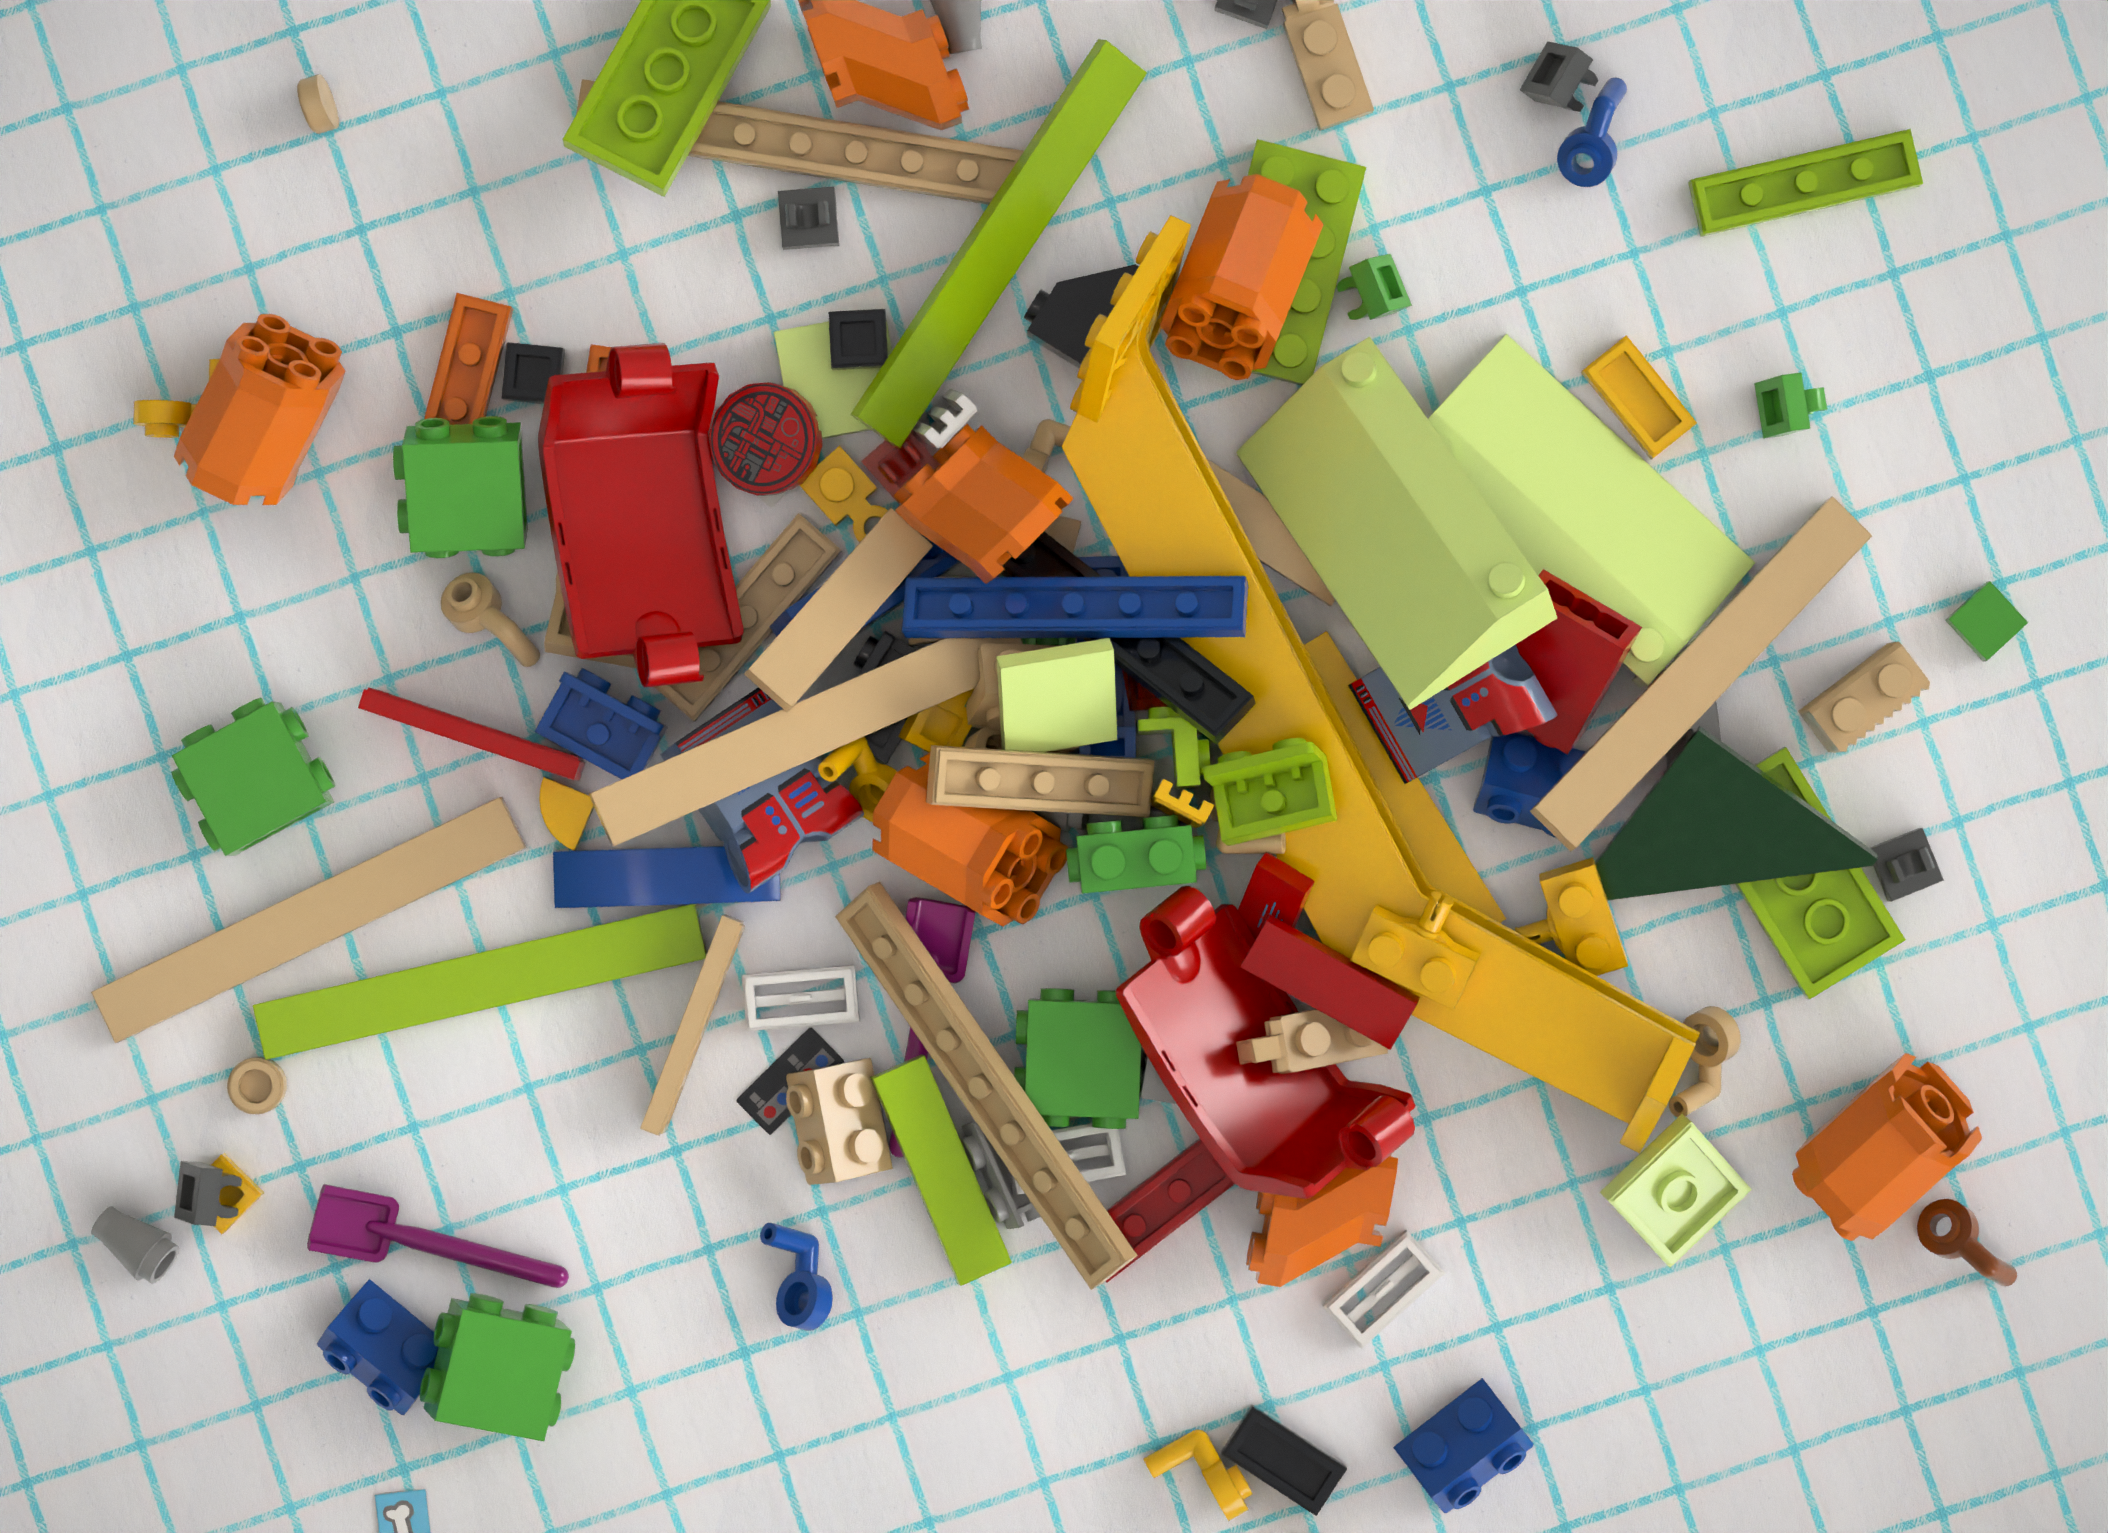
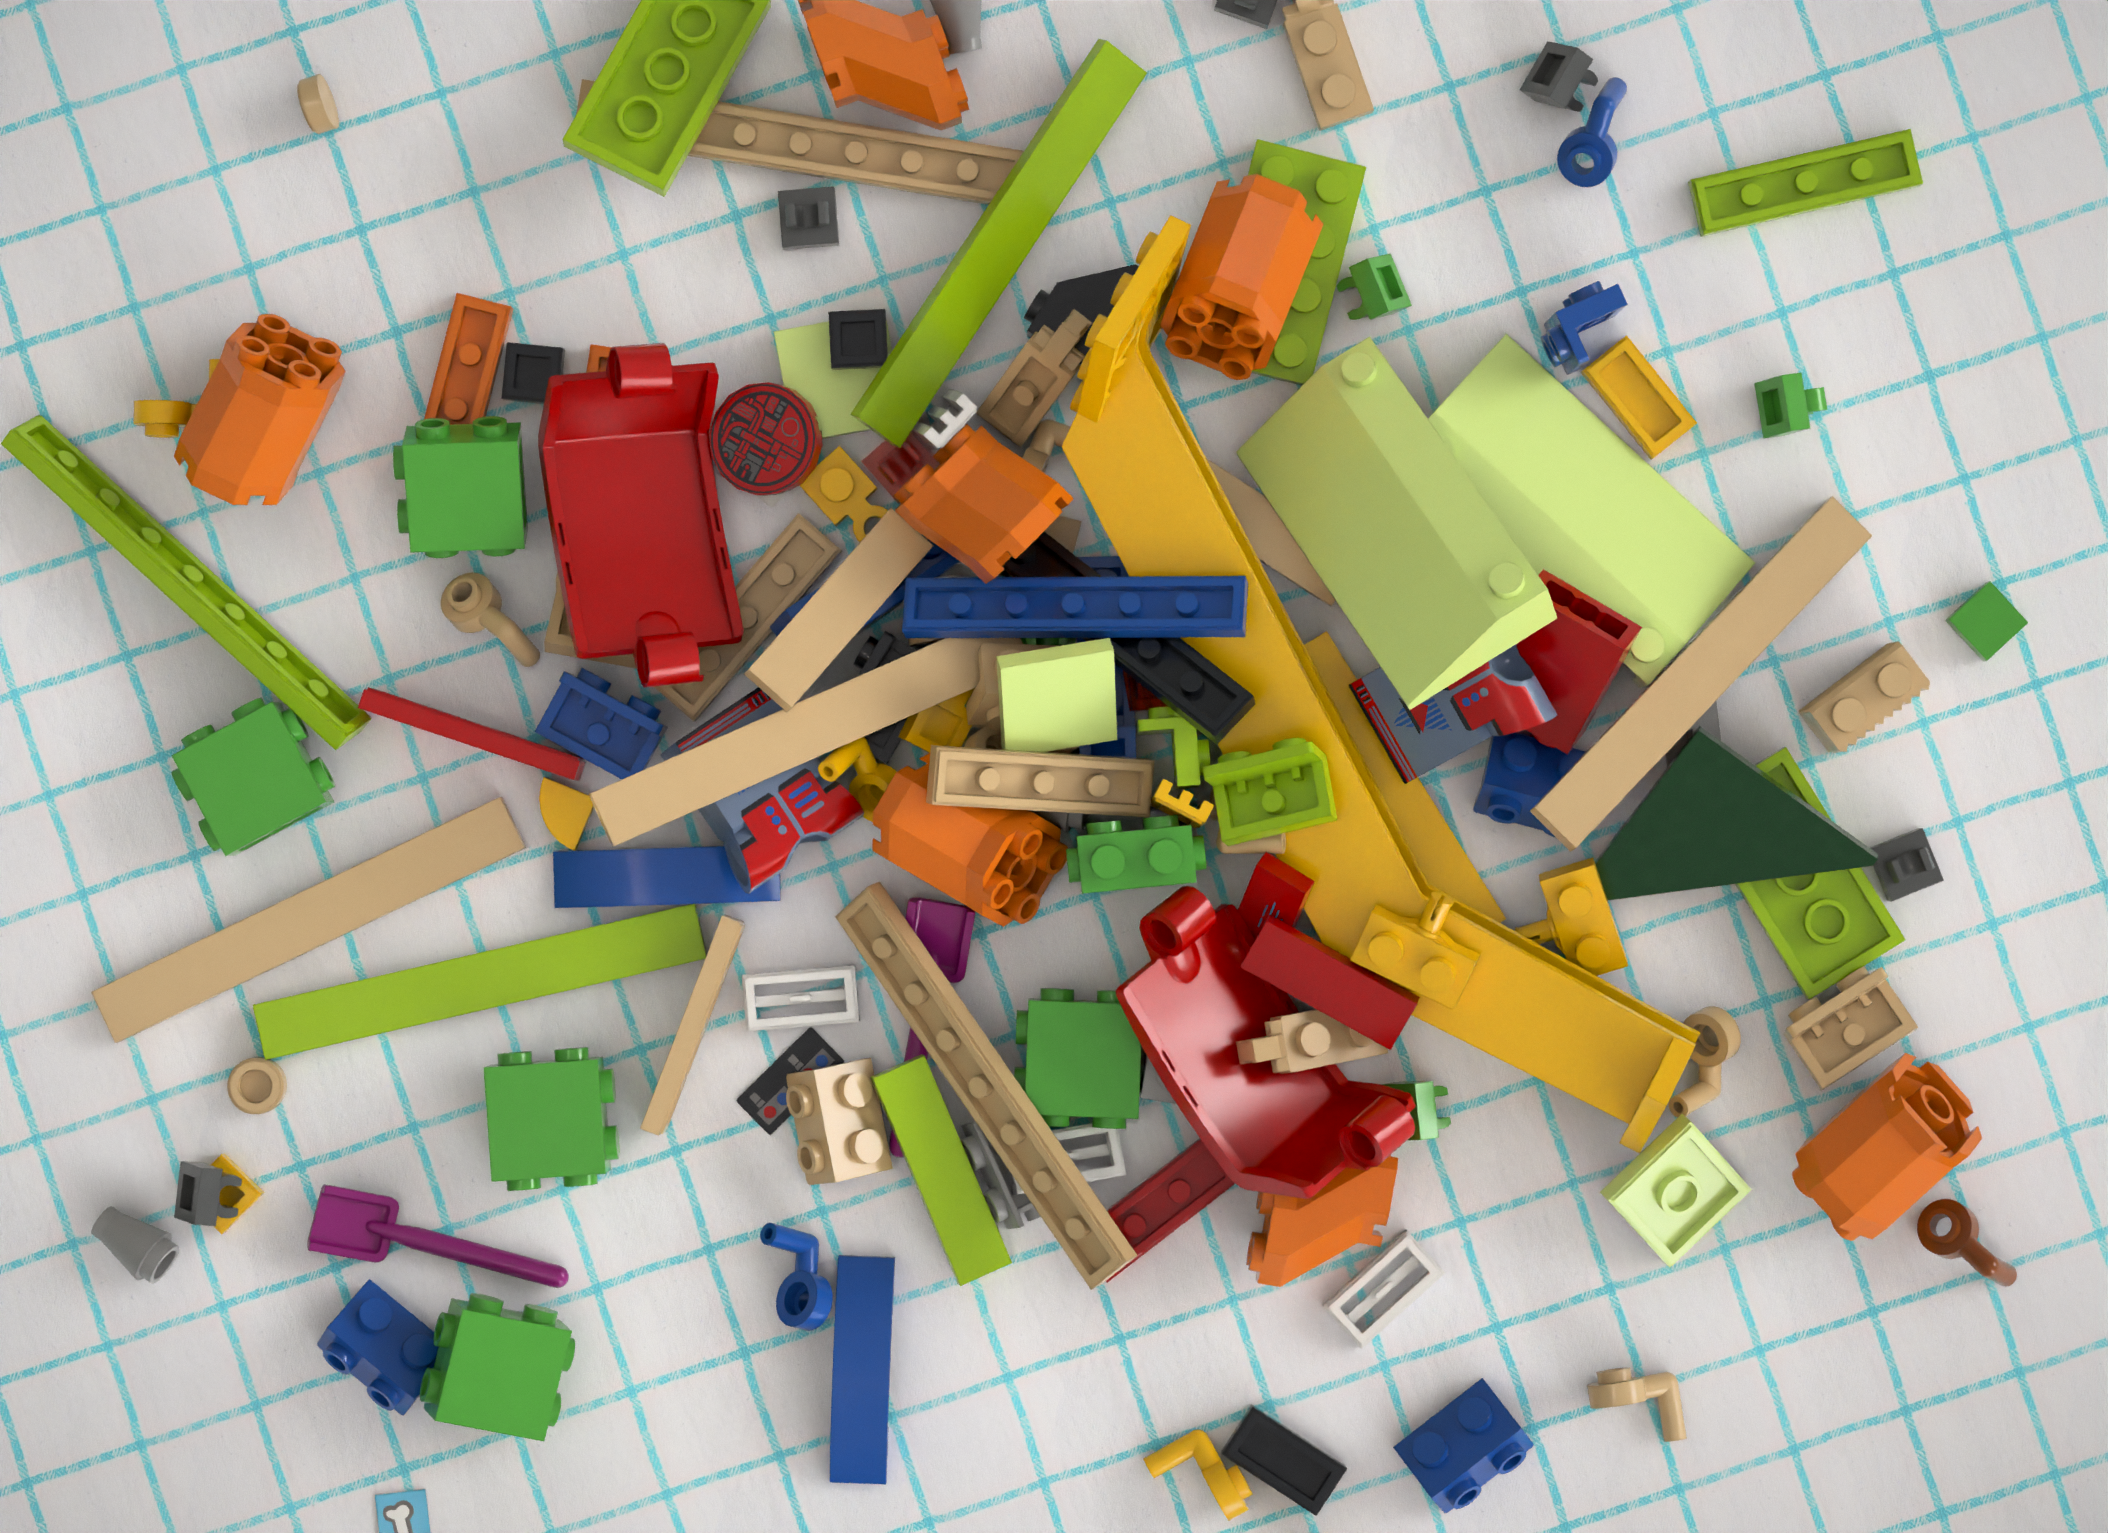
(186, 581): none -> lime tile
(550, 1118): none -> bright green brick
(861, 1369): none -> blue slope
(1035, 379): none -> tan hinge
(1424, 1113): none -> bright green tile
(1582, 311): none -> blue bracket
(1619, 1388): none -> tan plate
(1849, 1027): none -> tan bracket

